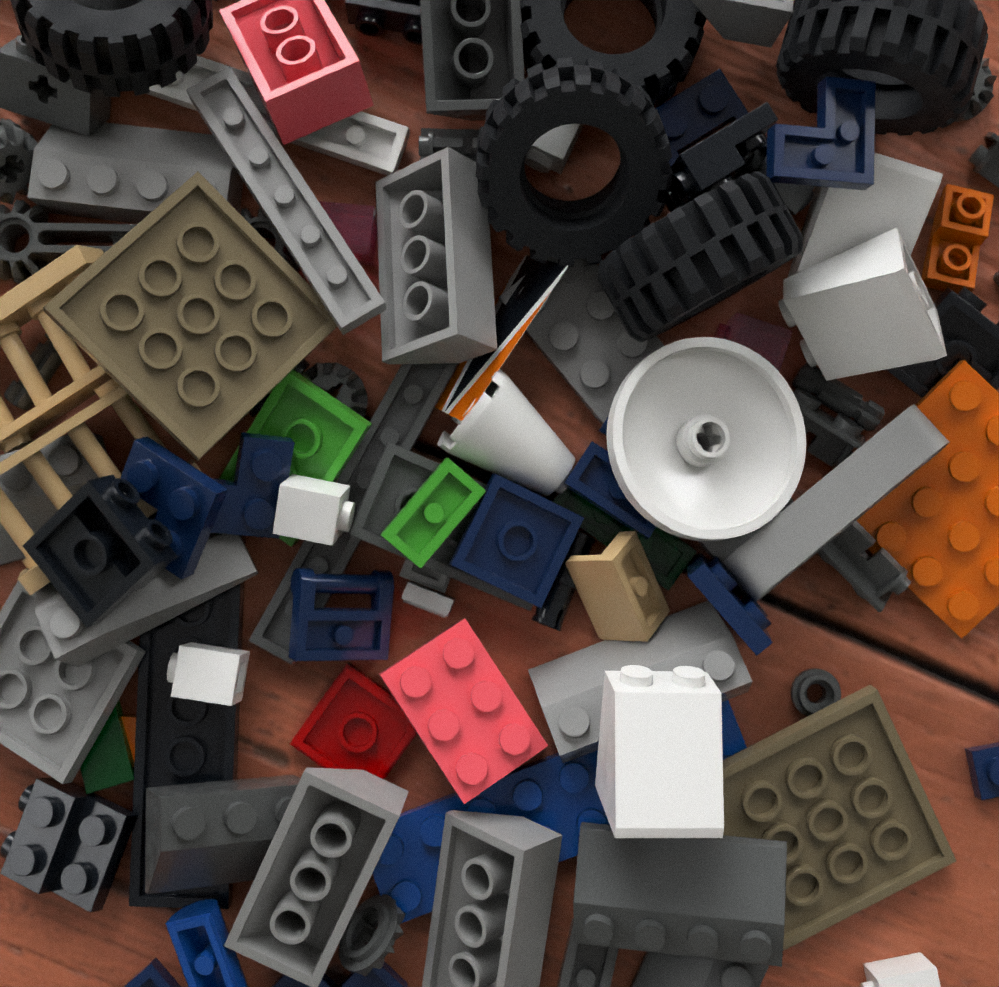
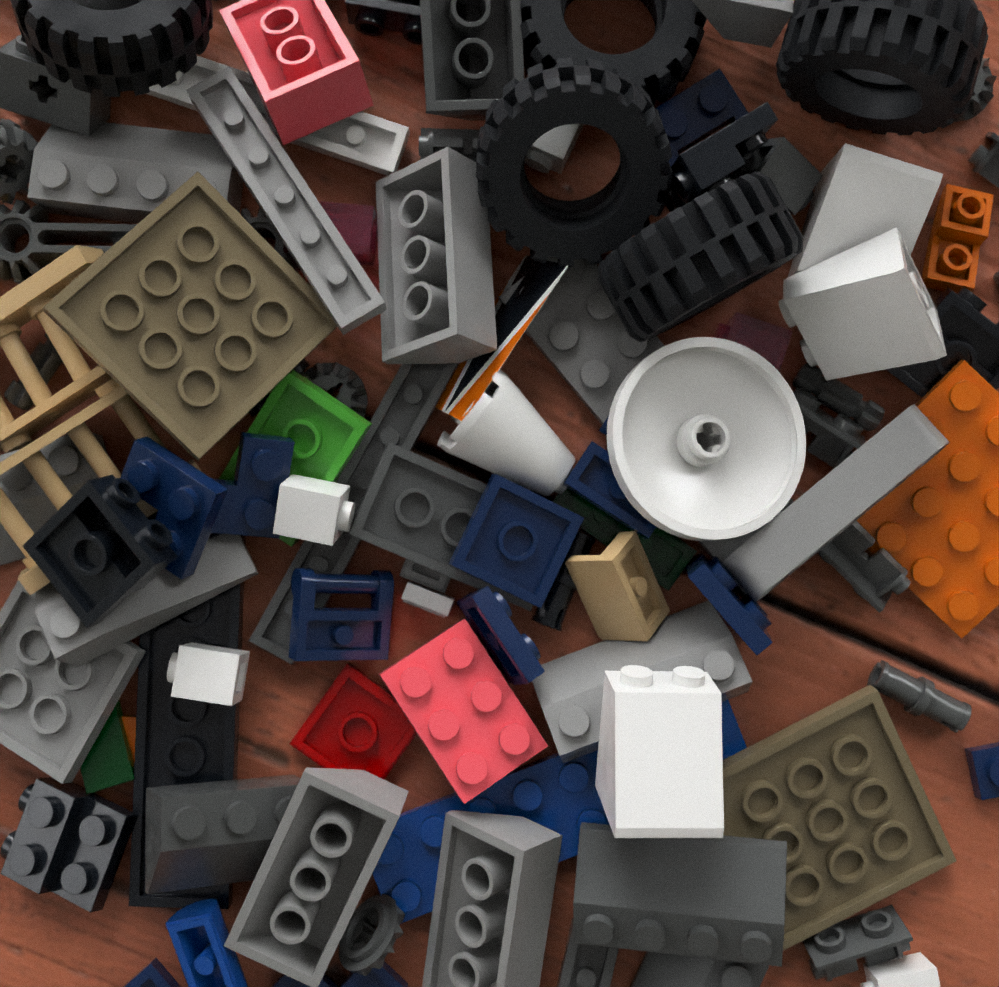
(433, 512): bright green plate -> none
(510, 651): none -> dark blue plate
(830, 690): dark grey plate -> none
(838, 149): dark blue plate -> none
(873, 935): none -> dark grey hinge
(919, 696): none -> dark grey pin

